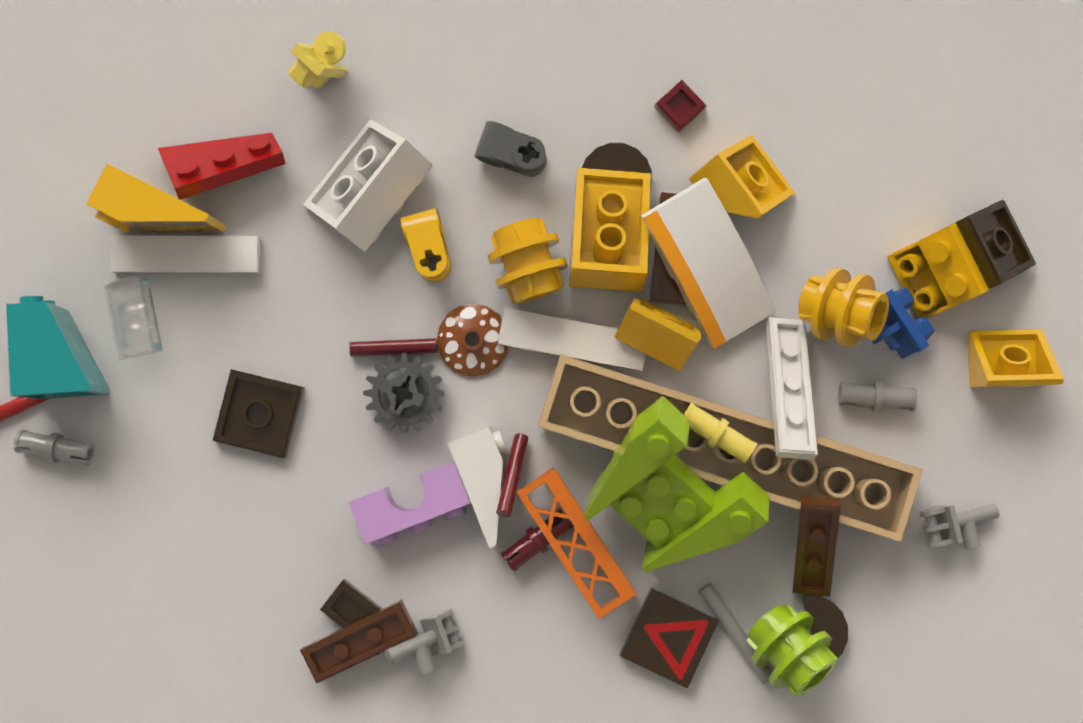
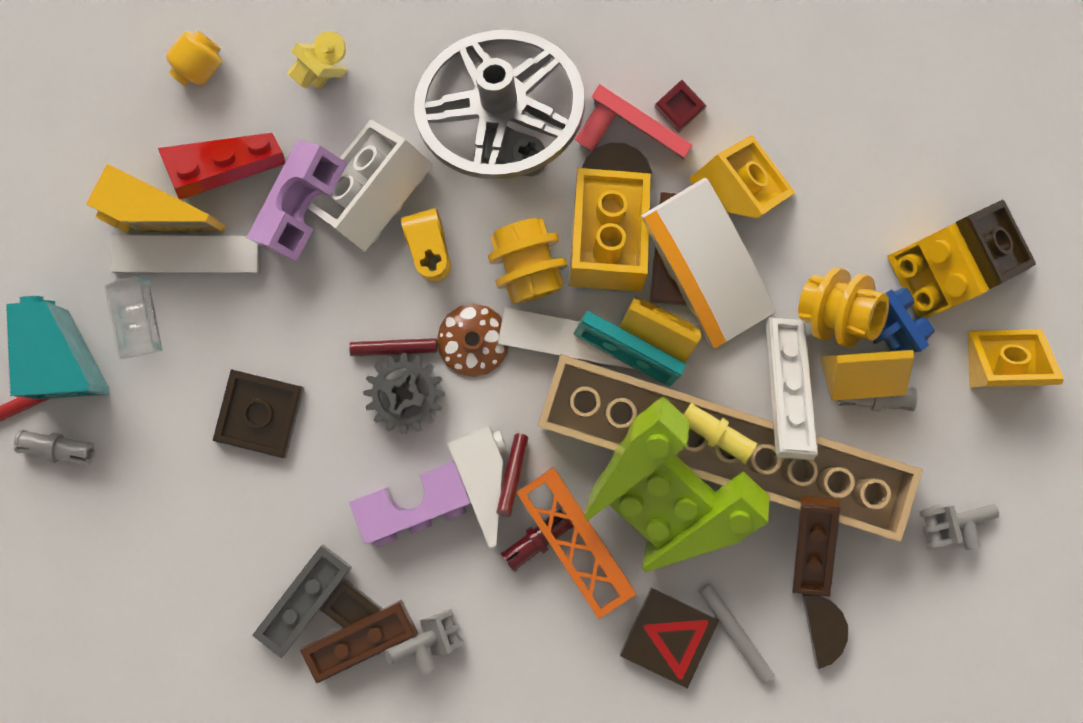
(193, 58): none -> yellow head
(302, 601): none -> dark grey plate
(305, 175): none -> lavender arch
(498, 99): none -> wheel
(611, 105): none -> coral piece
(629, 349): none -> teal tile
(798, 656): lime piece -> none
(868, 374): none -> yellow slope

